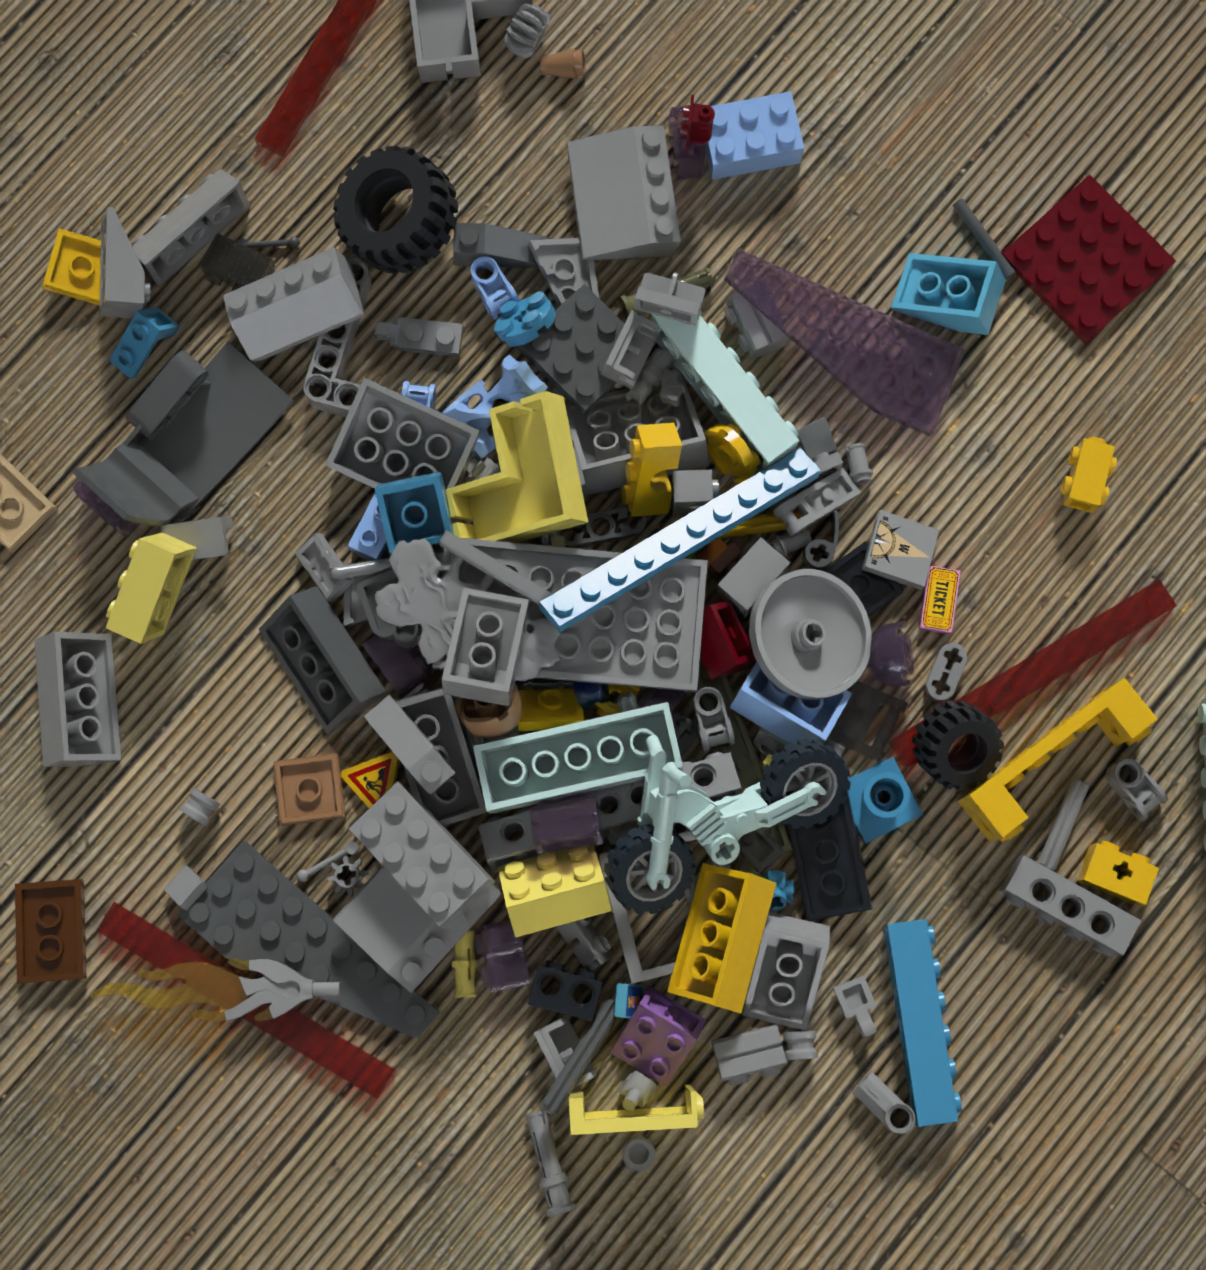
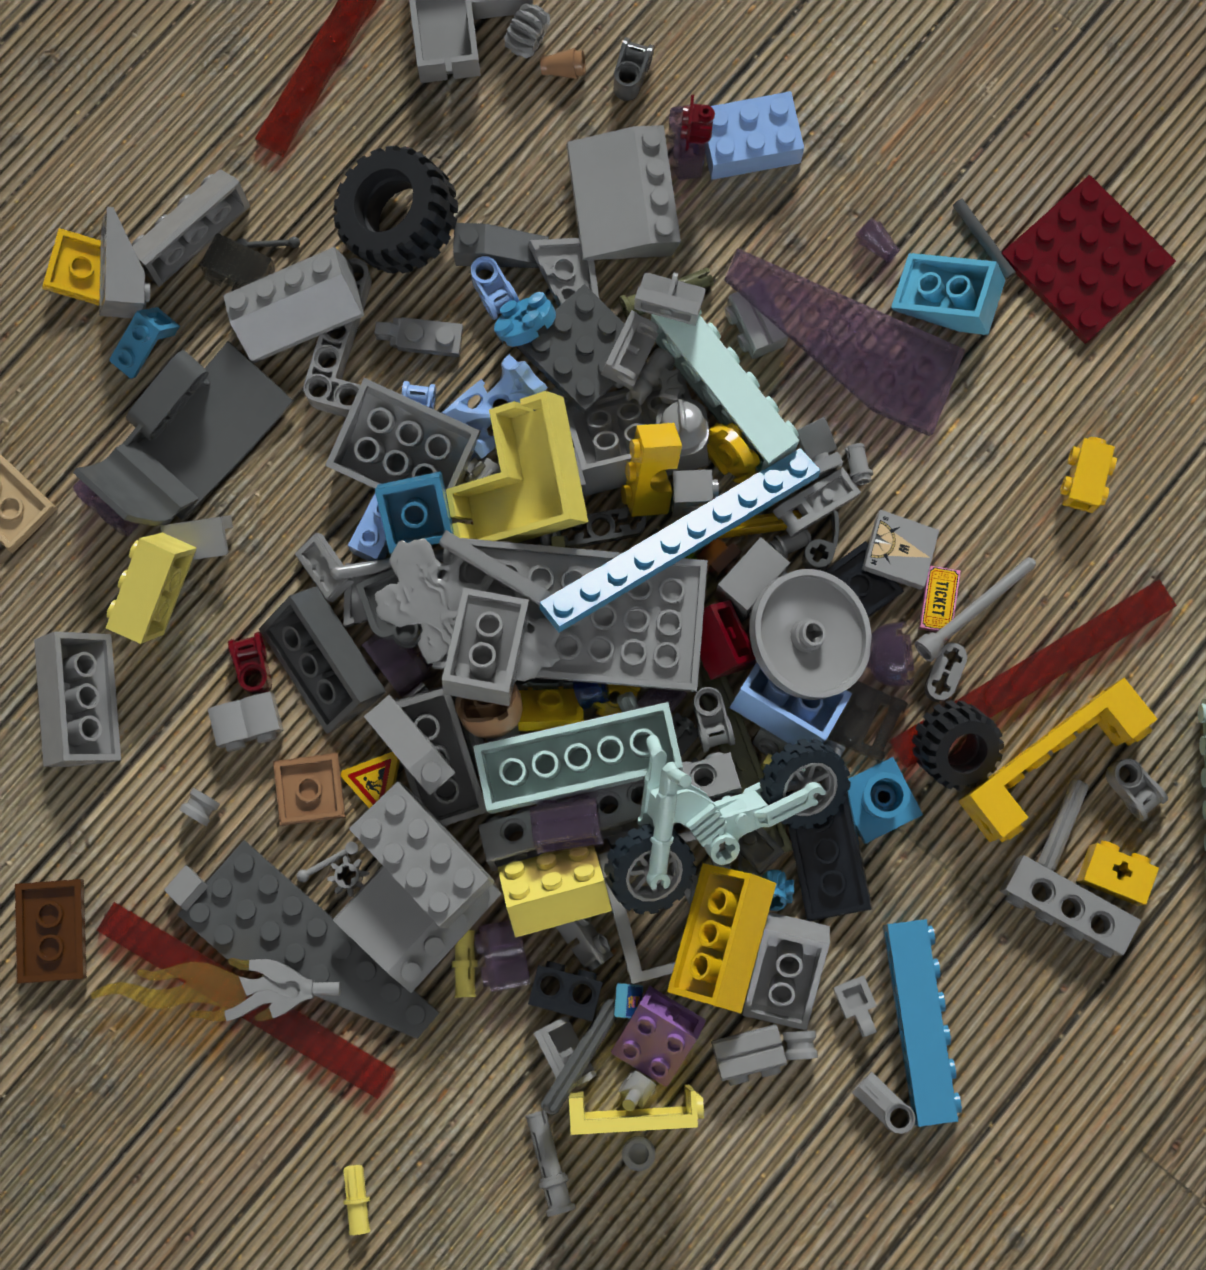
(245, 720): none -> light grey brick
(250, 658): none -> dark red piece
(356, 1200): none -> light yellow axle
(632, 64): none -> dark grey piece
(690, 423): none -> light grey piece
(877, 240): none -> clear purple cone
(931, 644): none -> light grey piece

